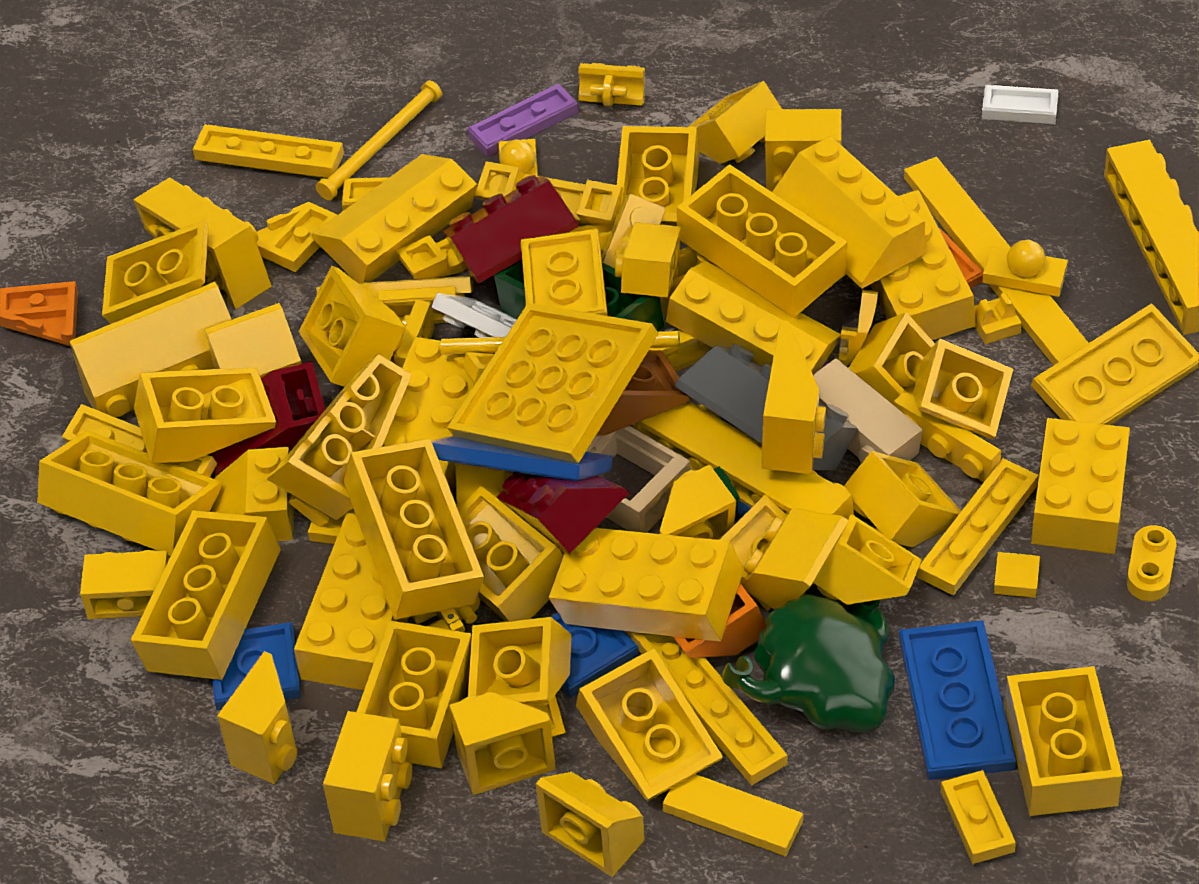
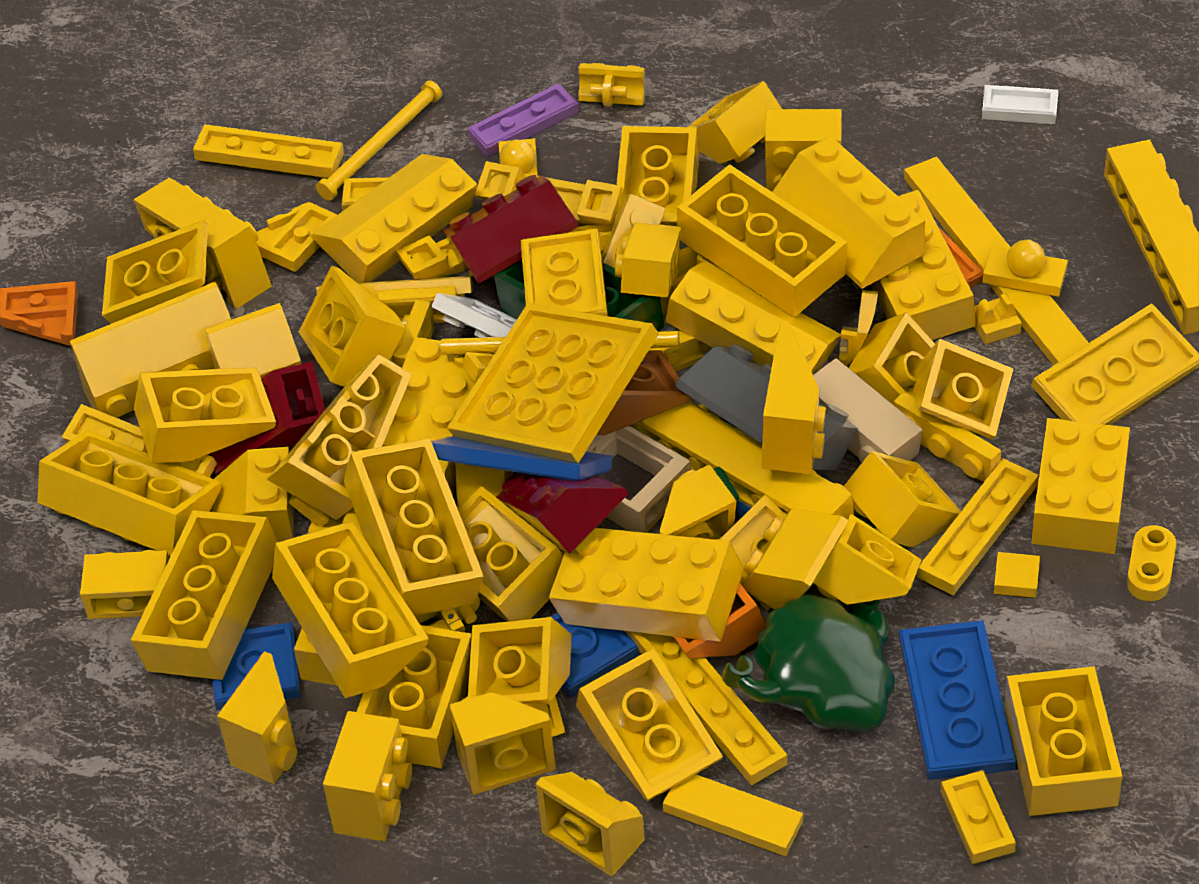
(347, 607): none -> yellow slope

